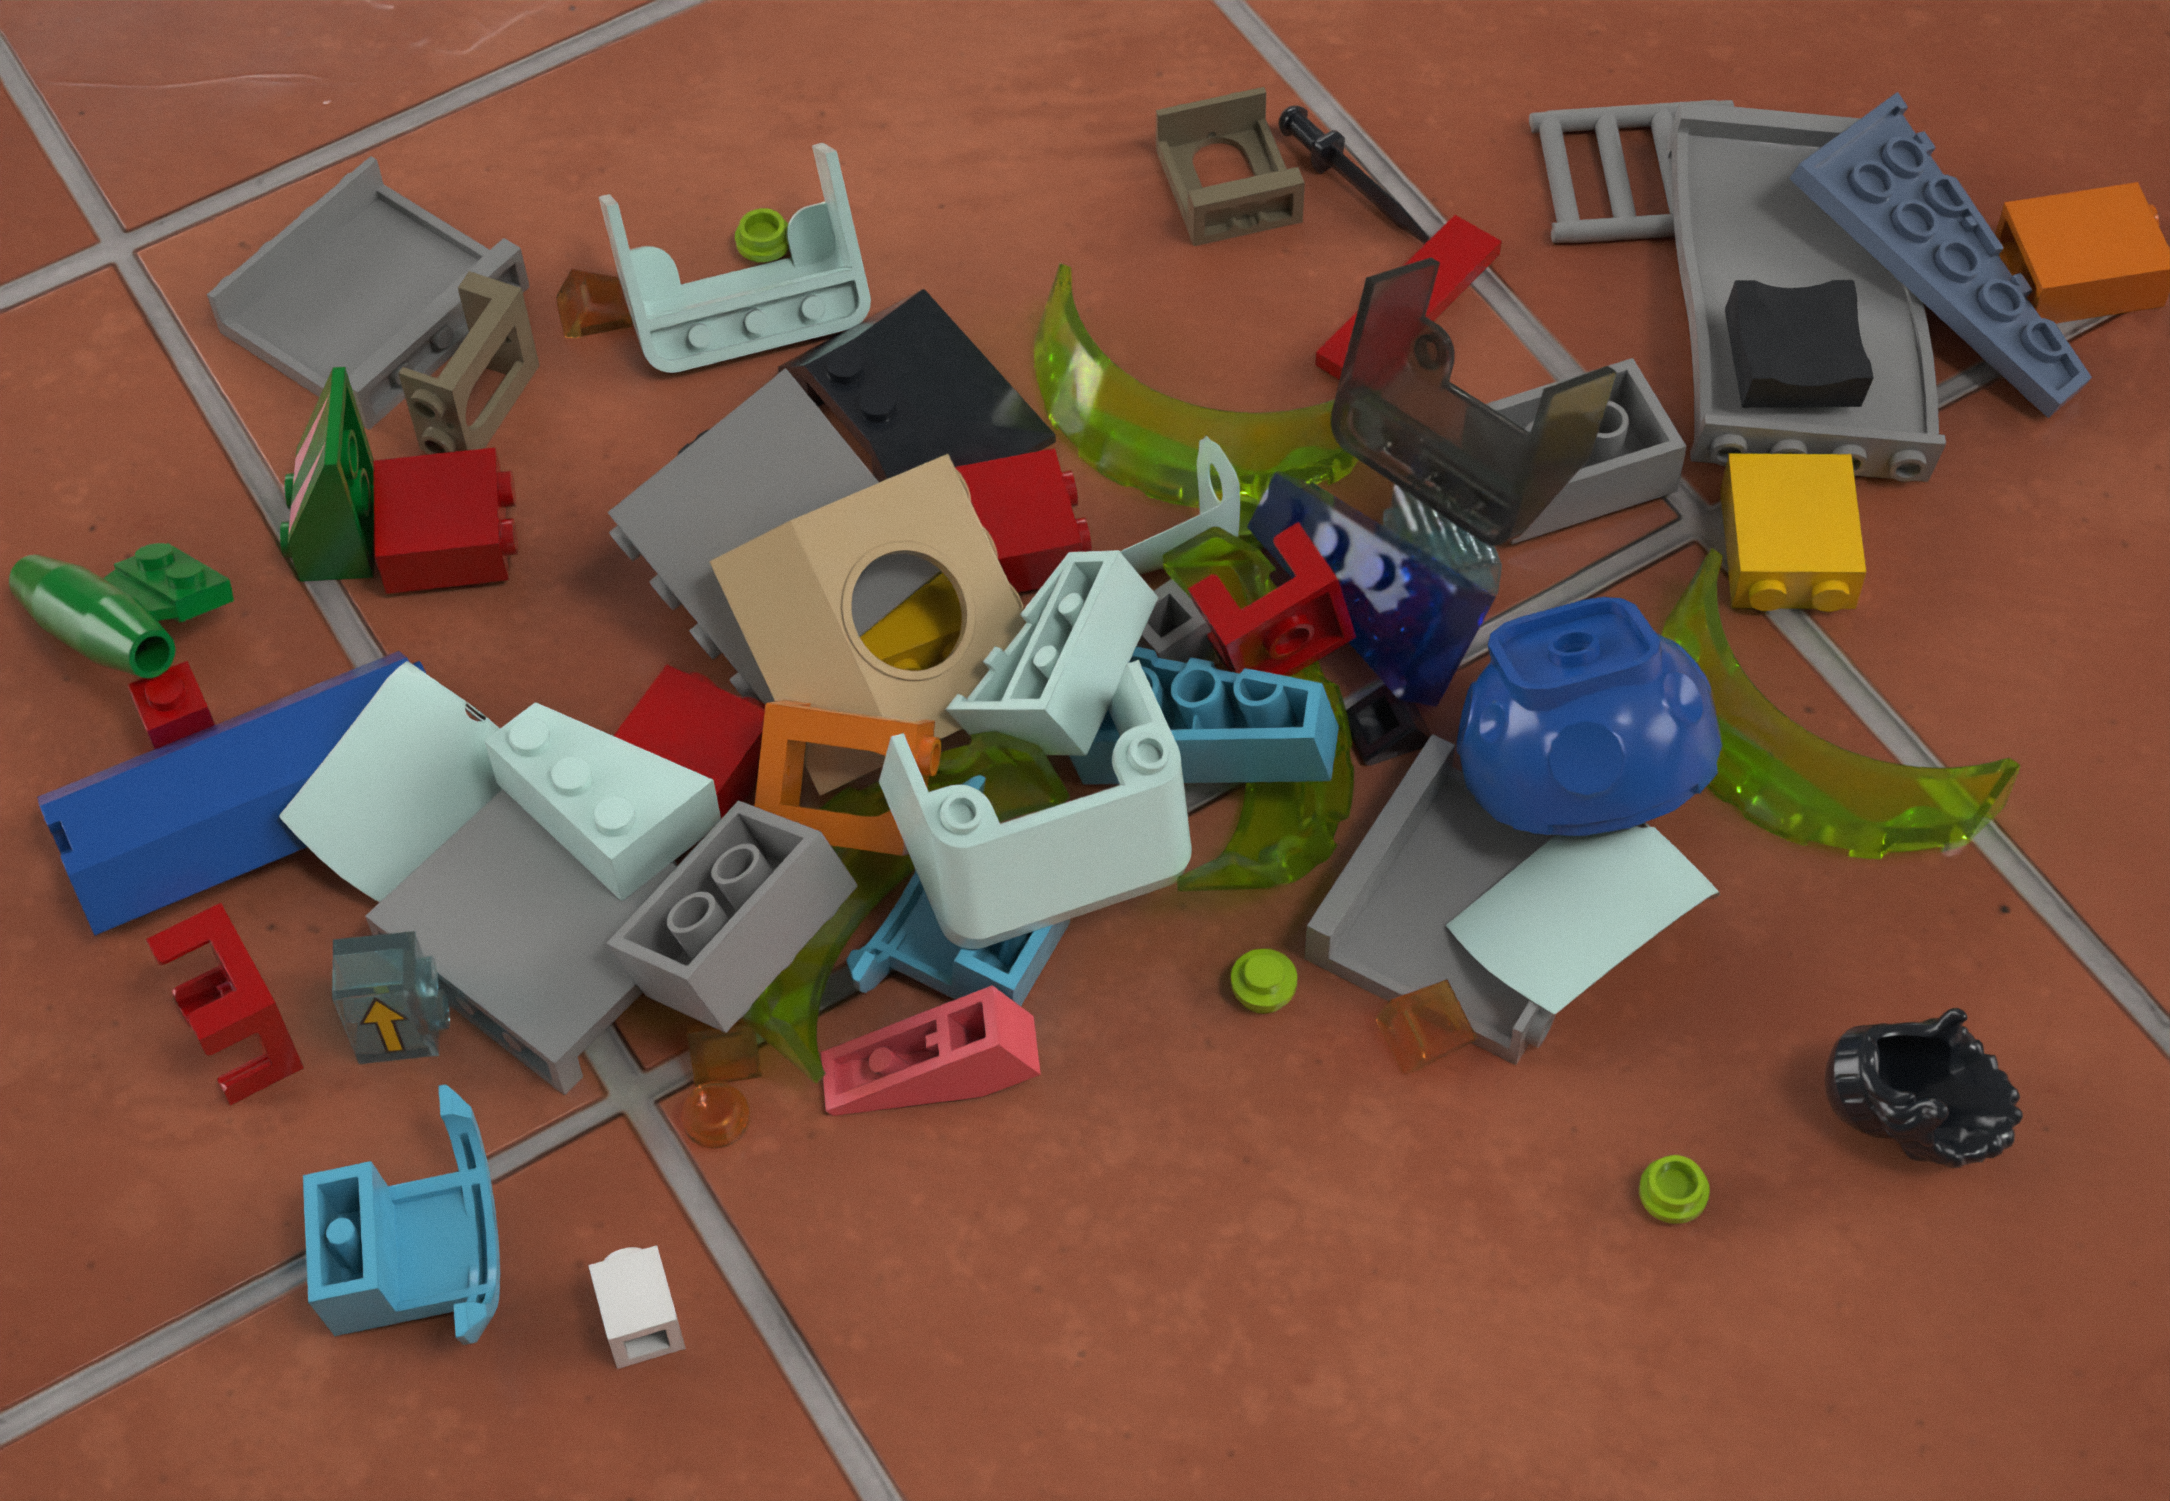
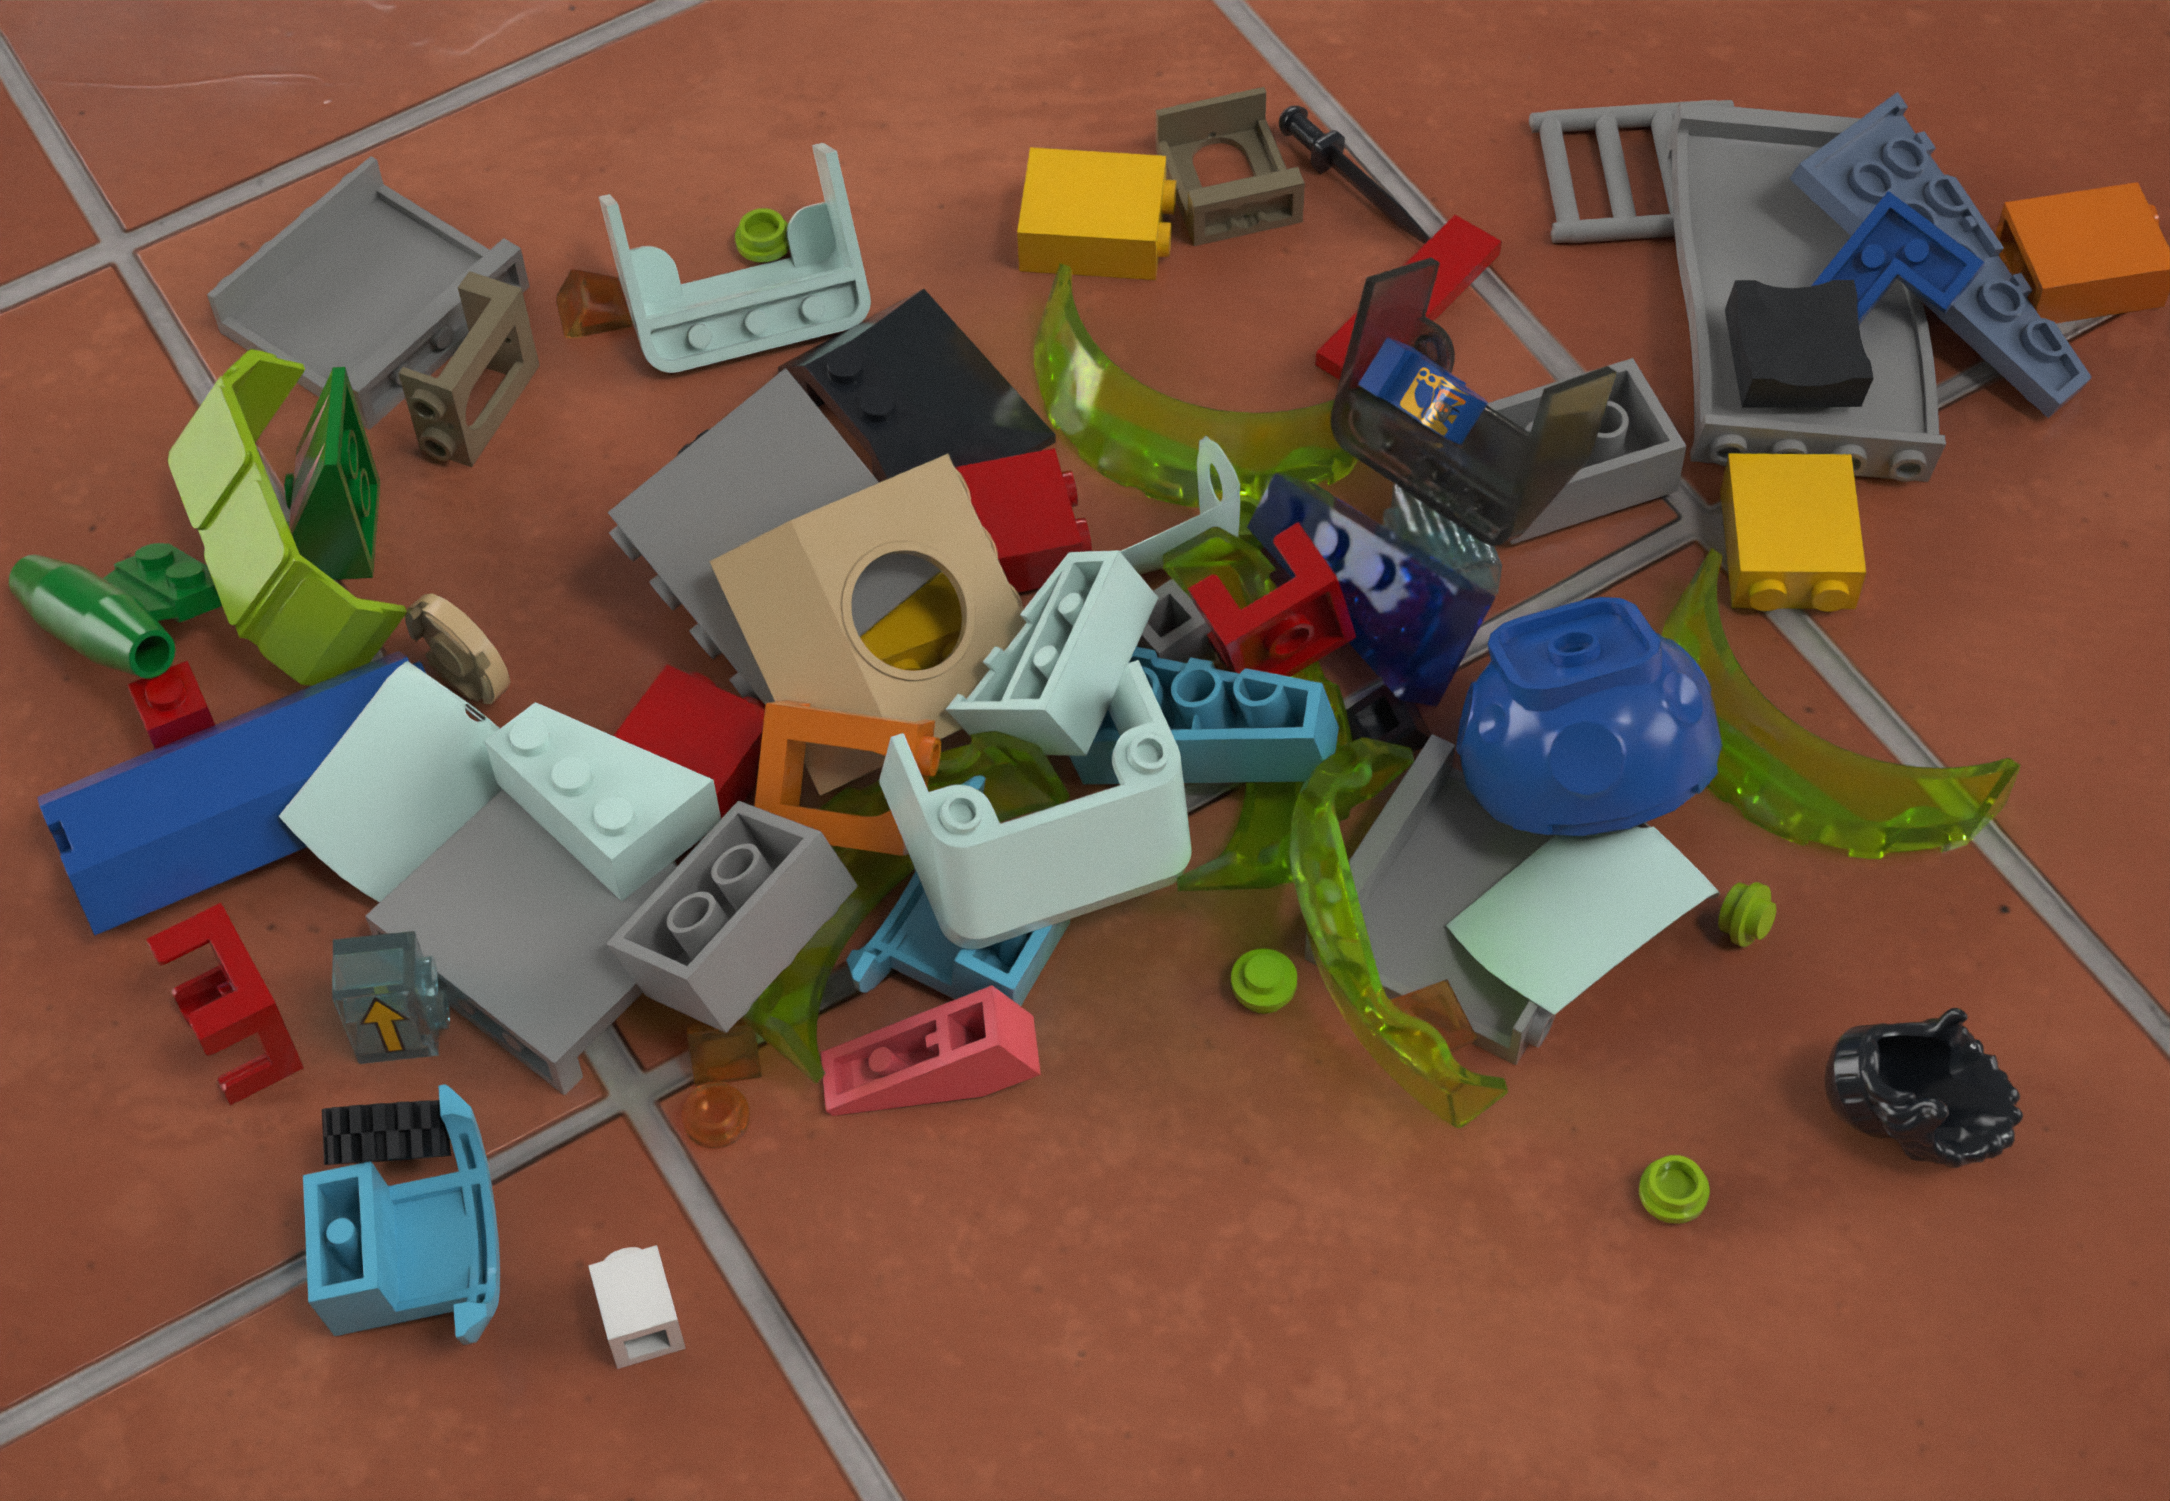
(264, 584): none -> lime windscreen
(384, 1132): none -> black tyre
(443, 520): red brick -> none
(458, 649): none -> tan tile
(1095, 213): none -> yellow brick
(1336, 930): none -> clear neon green windscreen
(1423, 390): none -> blue leg
(1747, 913): none -> lime plate
(1903, 246): none -> blue plate

